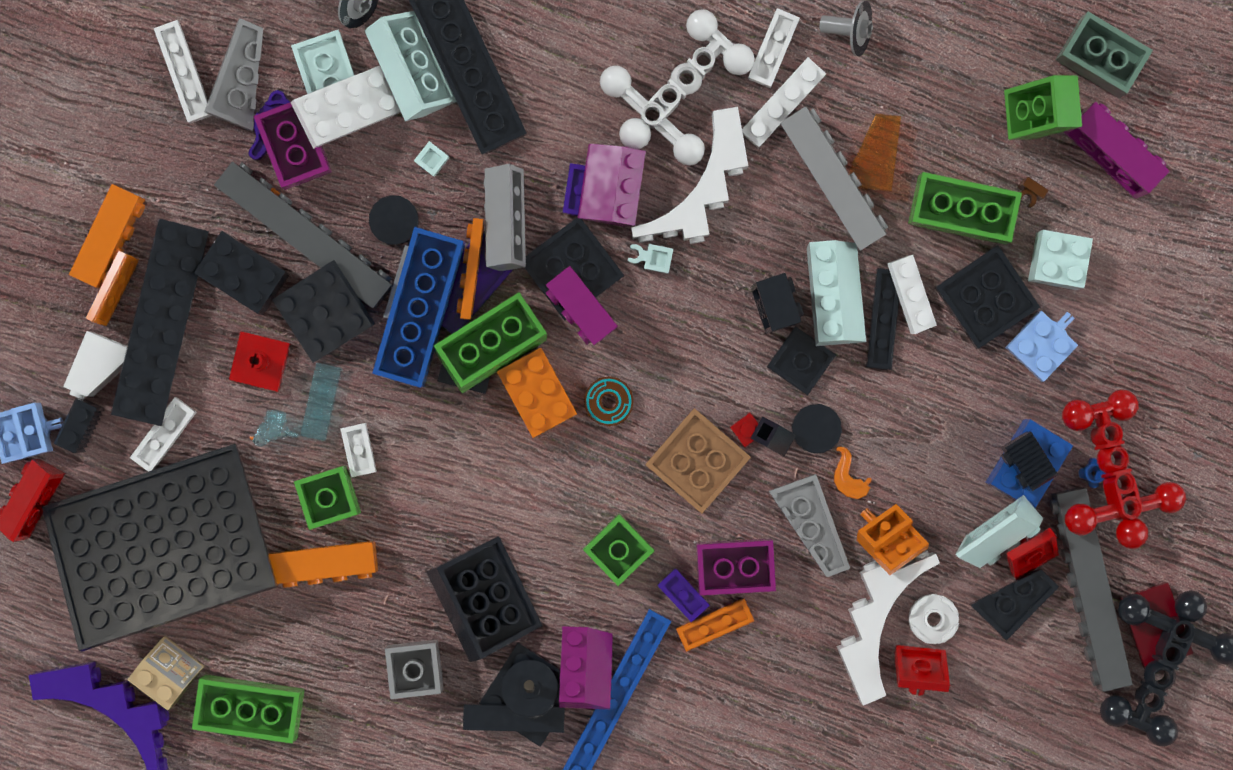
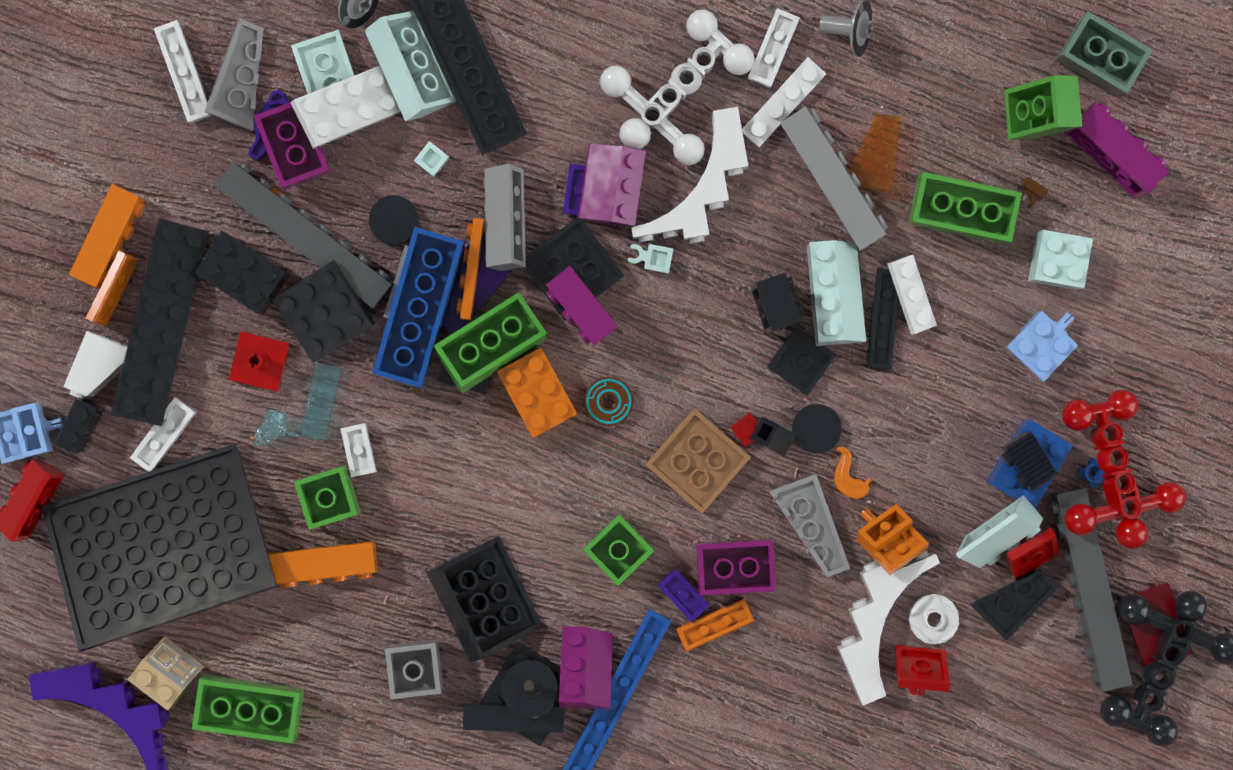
(987, 297): black plate -> none

